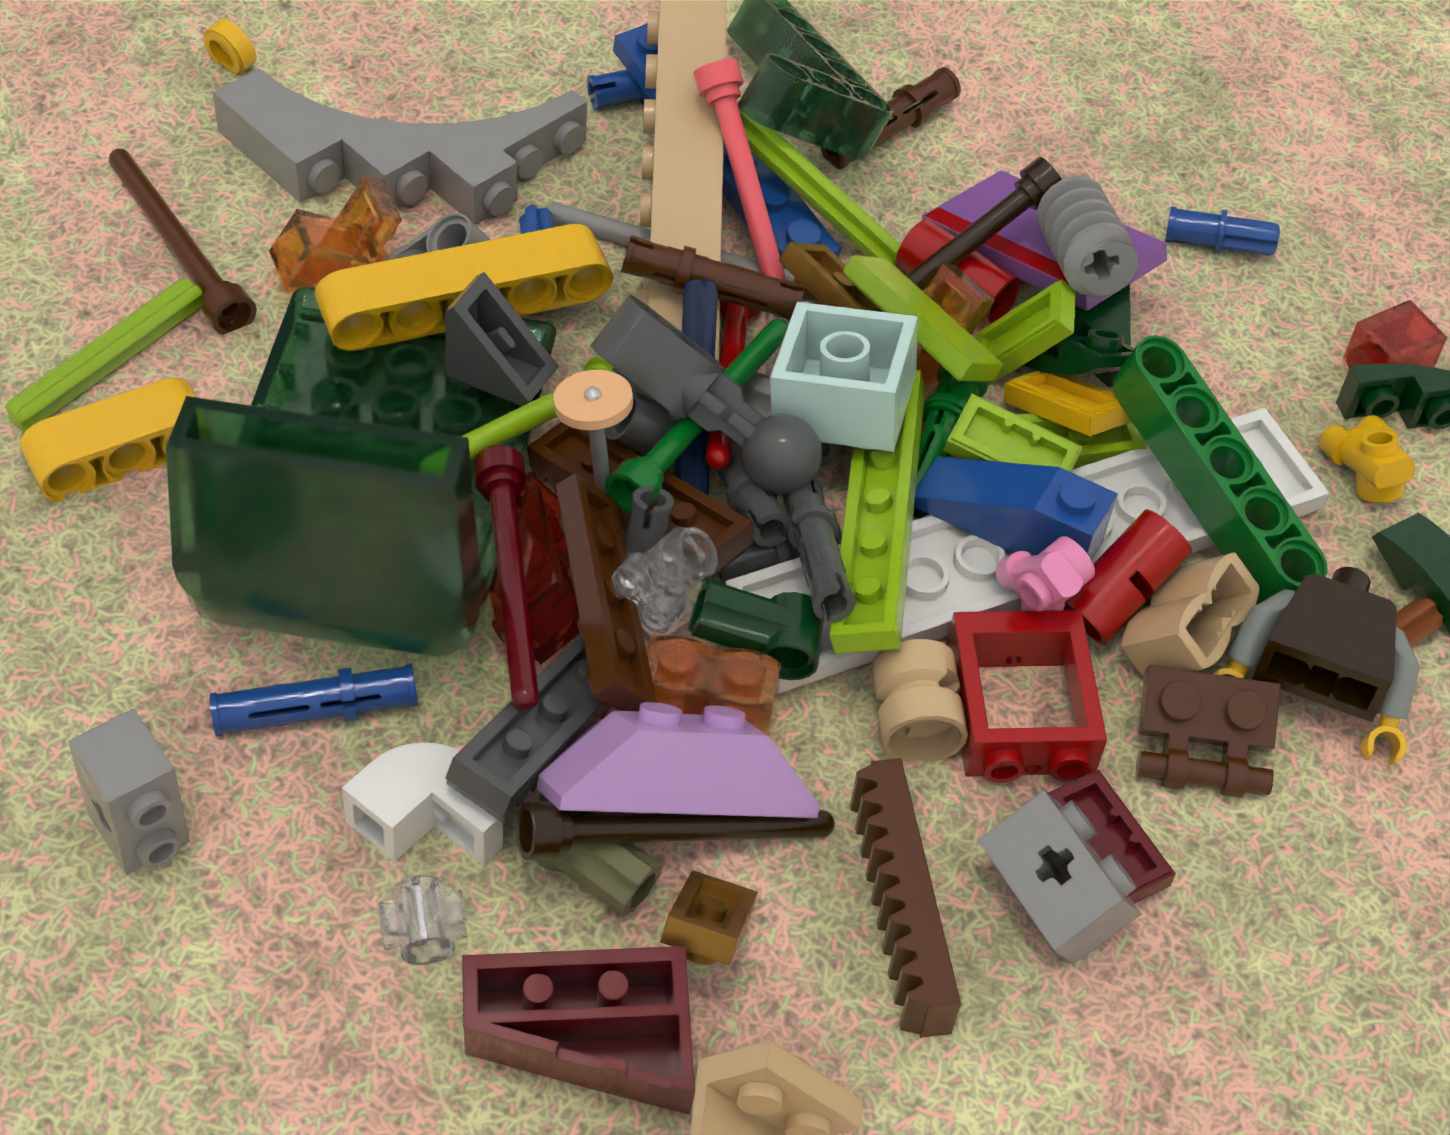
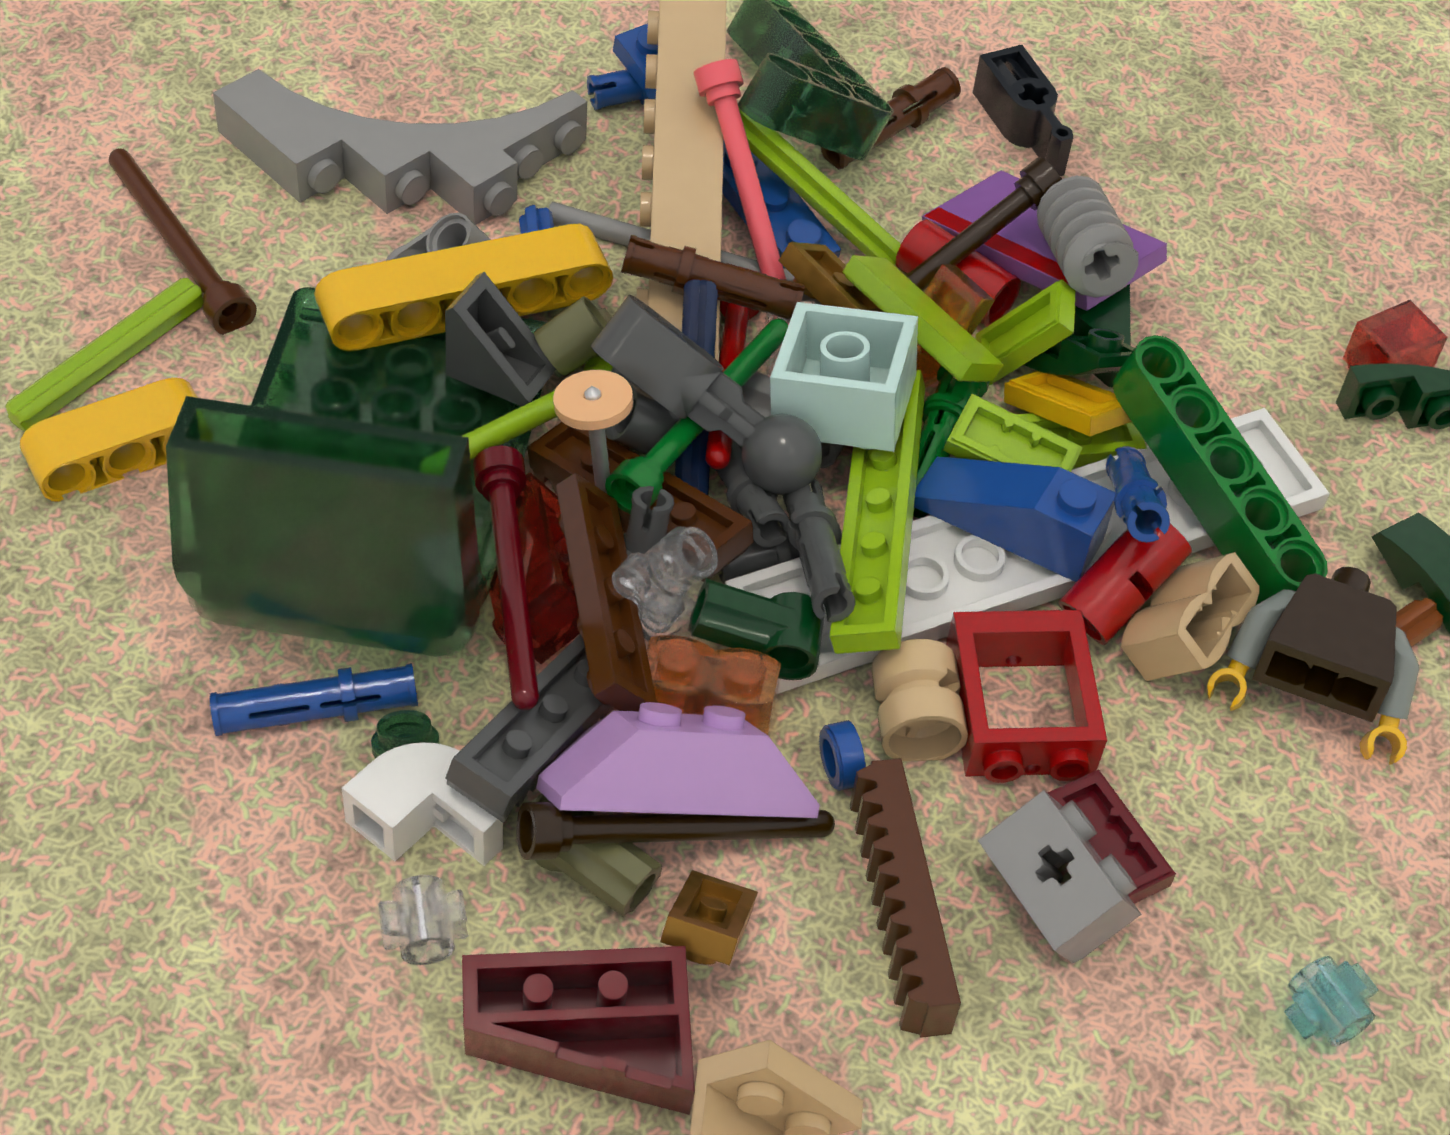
(130, 792): light grey brick -> none
(229, 46): yellow tile -> none
(320, 244): clear orange brick -> none
(401, 729): none -> clear green plate
(569, 335): none -> olive piece
(841, 754): none -> blue tile
(1023, 104): none -> black piece
(1046, 578): bright pink plate -> none
(1137, 495): none -> blue pin
(1208, 711): reddish brown plate -> none
(1222, 232): blue axle -> none
(1331, 1000): none -> clear light blue gear
(1374, 455): yellow plate -> none

